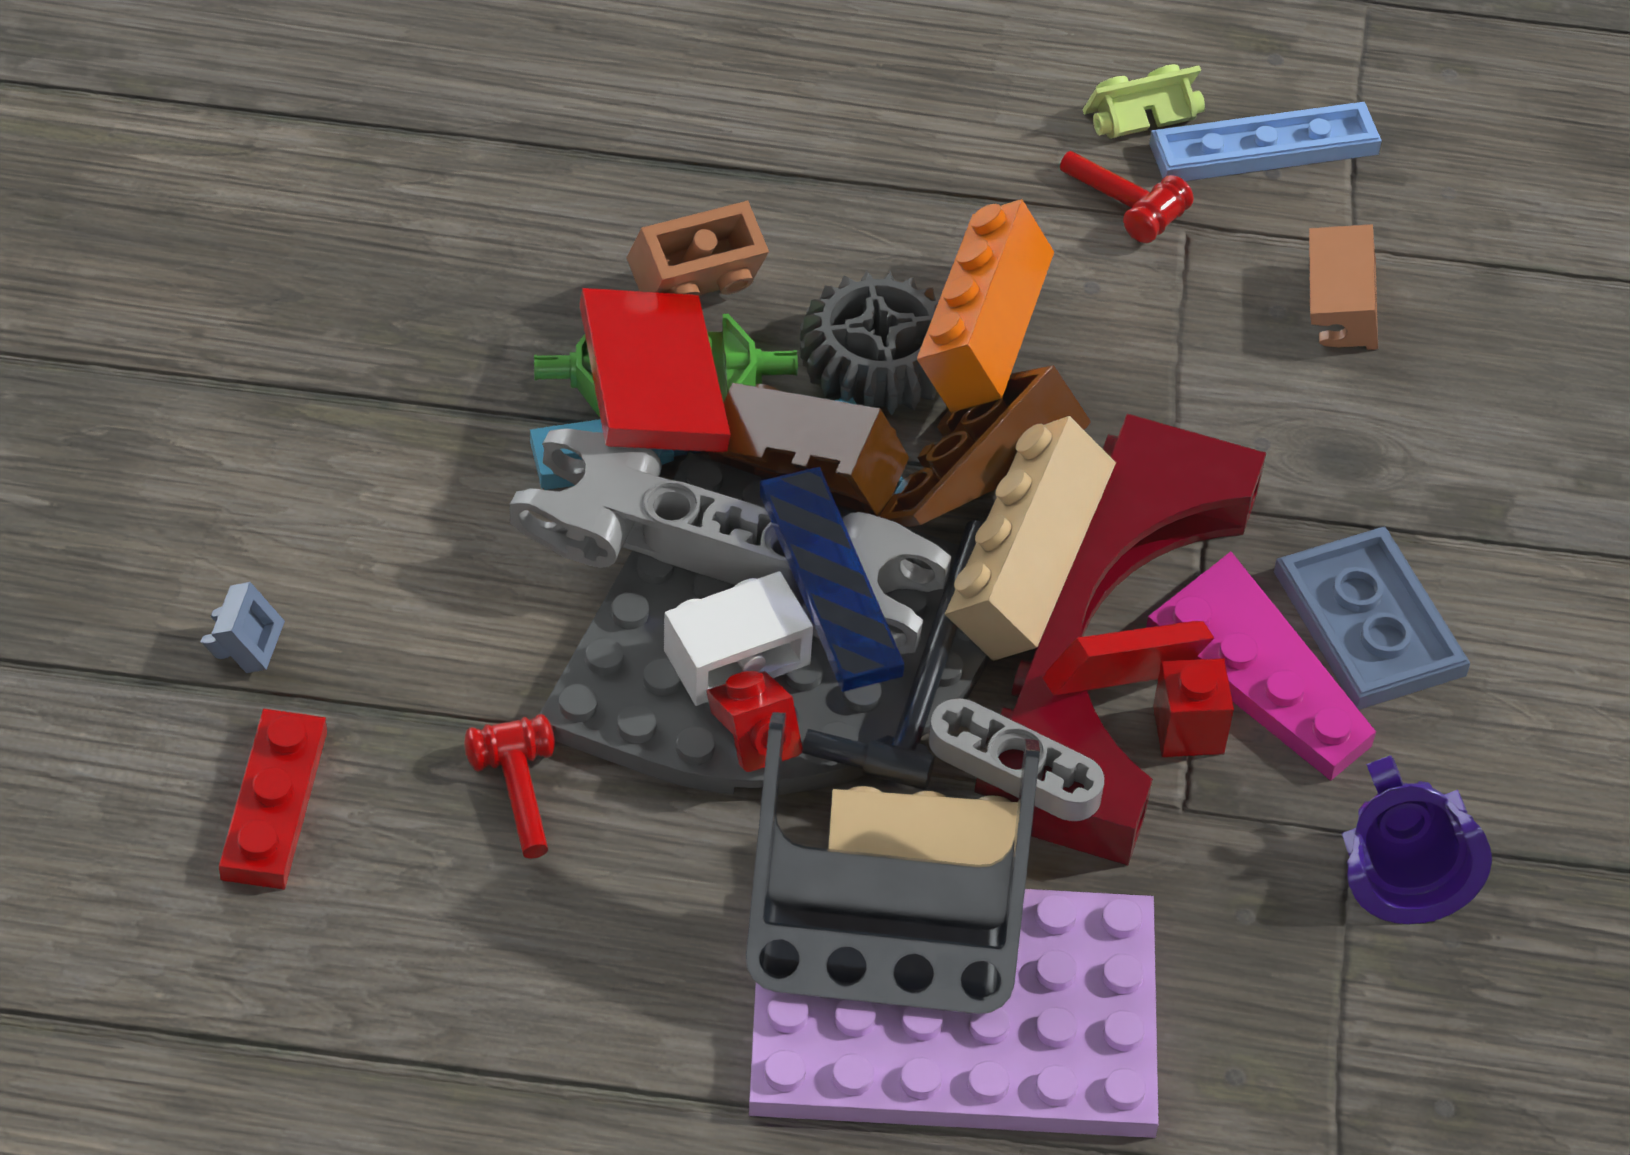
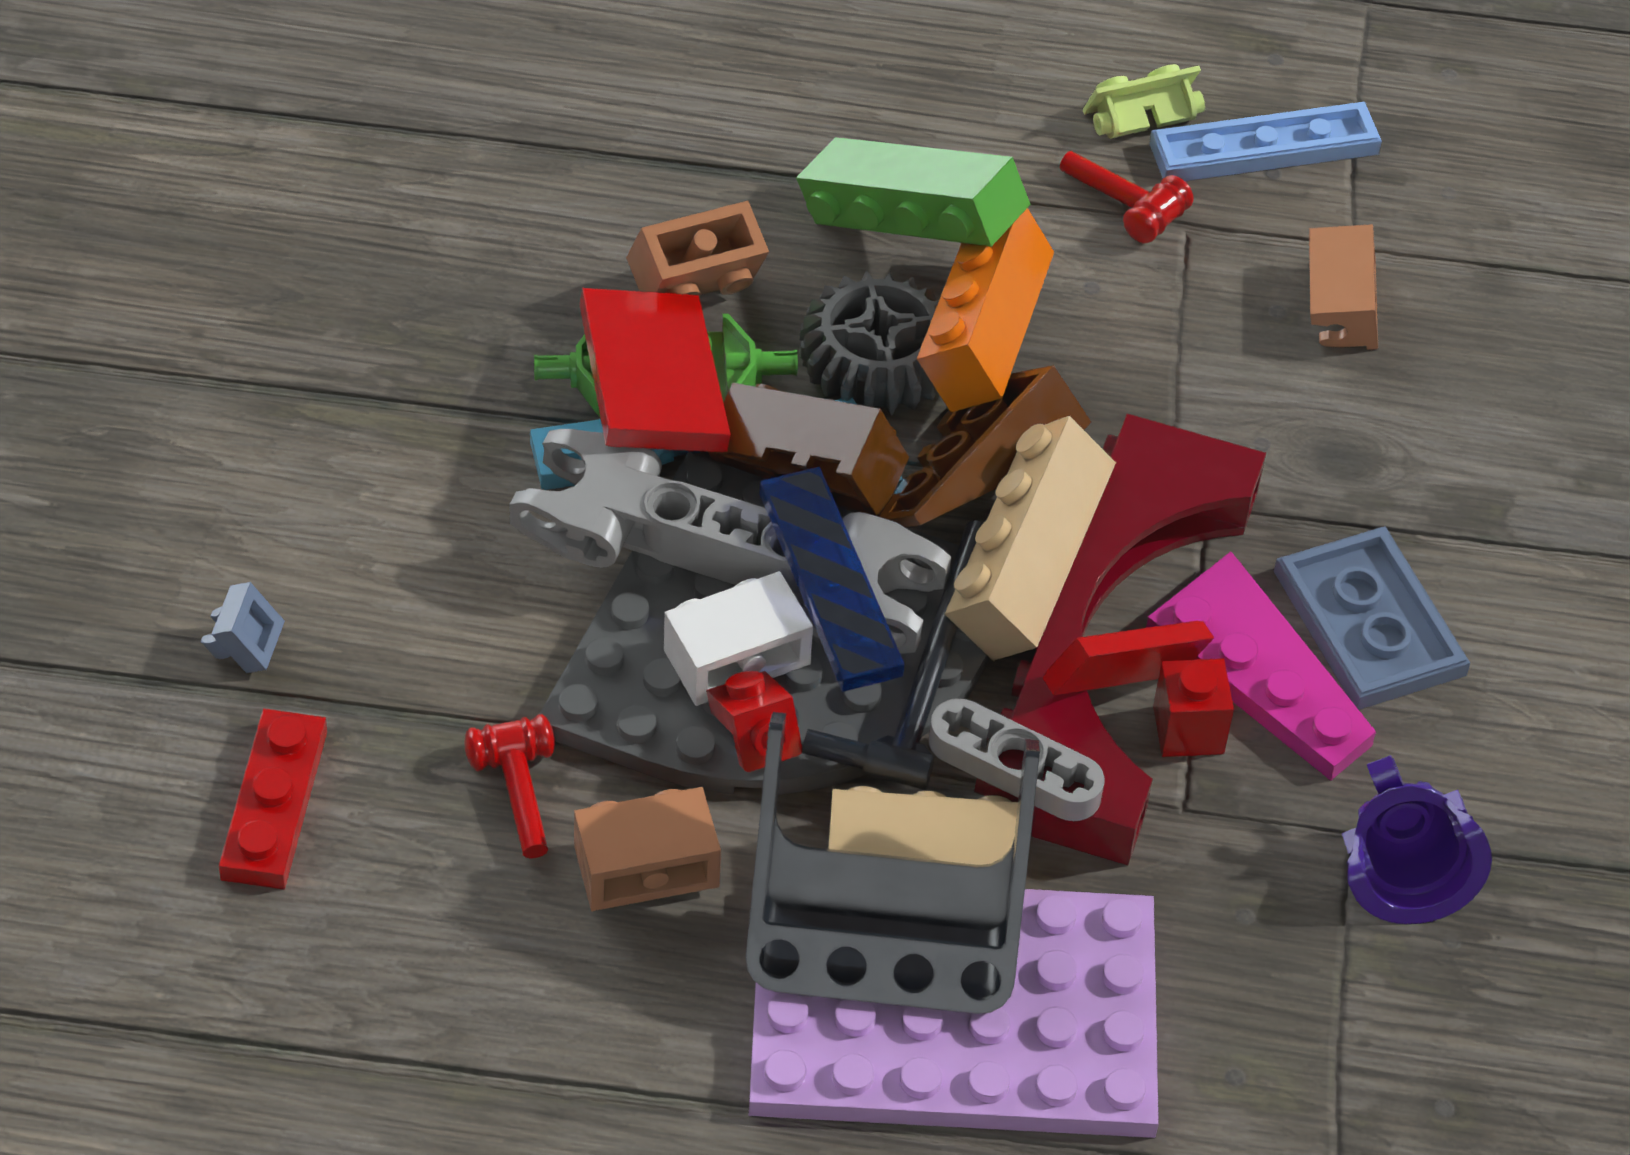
(647, 848): none -> nougat brick
(914, 191): none -> bright green brick

